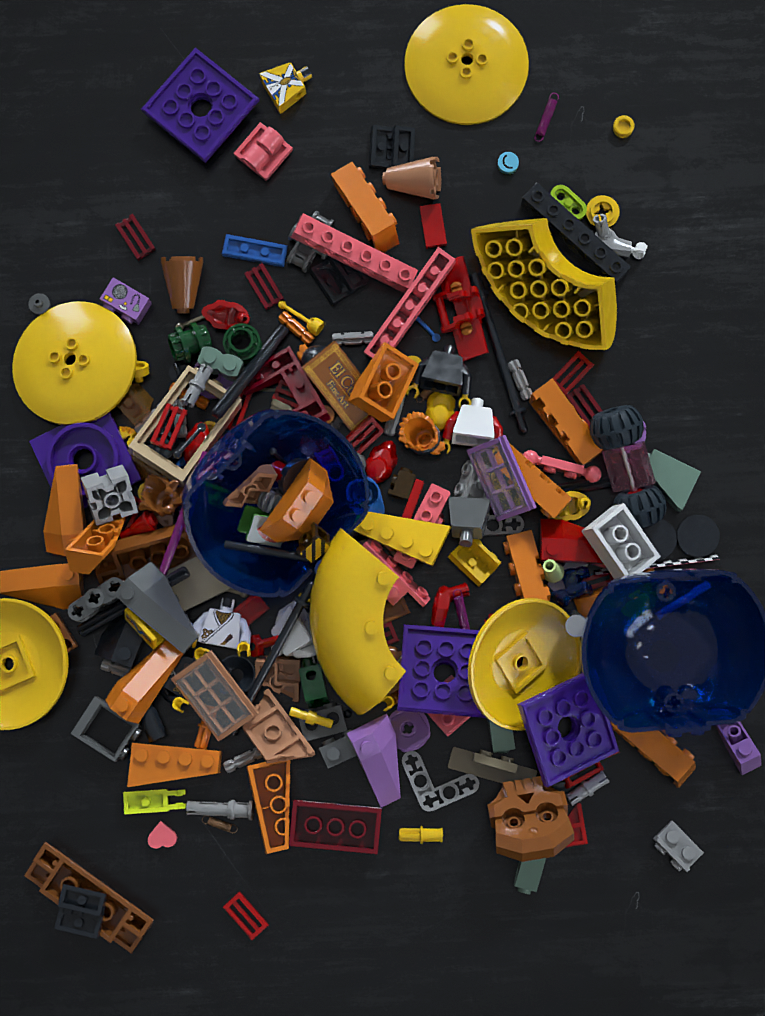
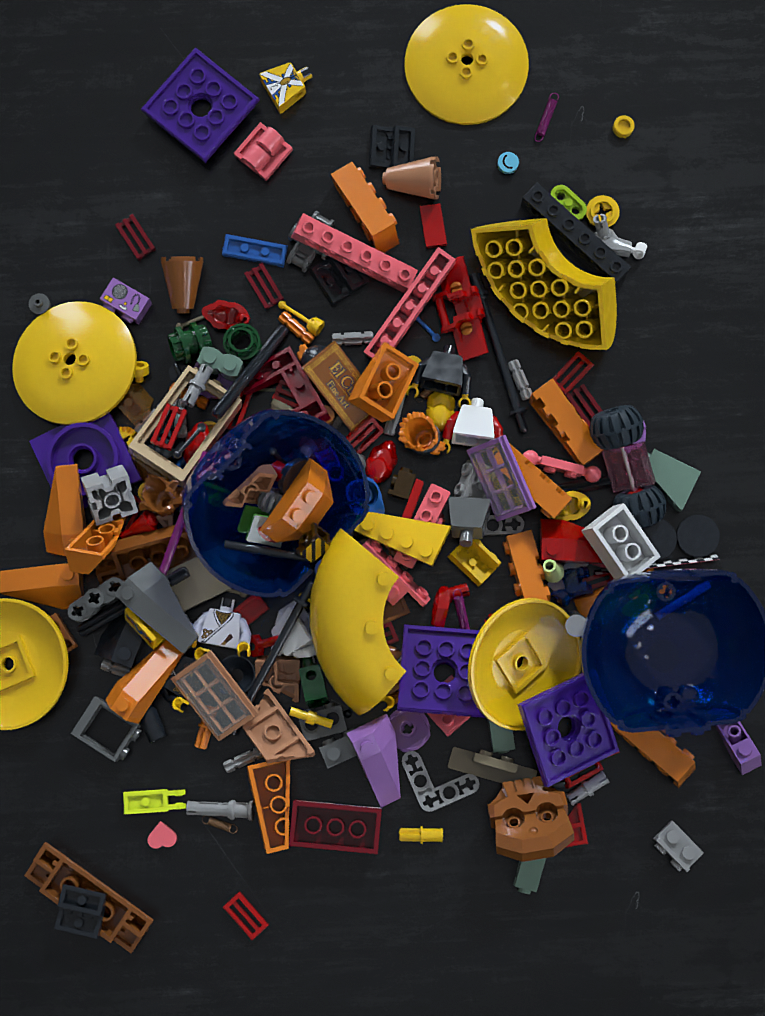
(166, 763): orange wedge -> none

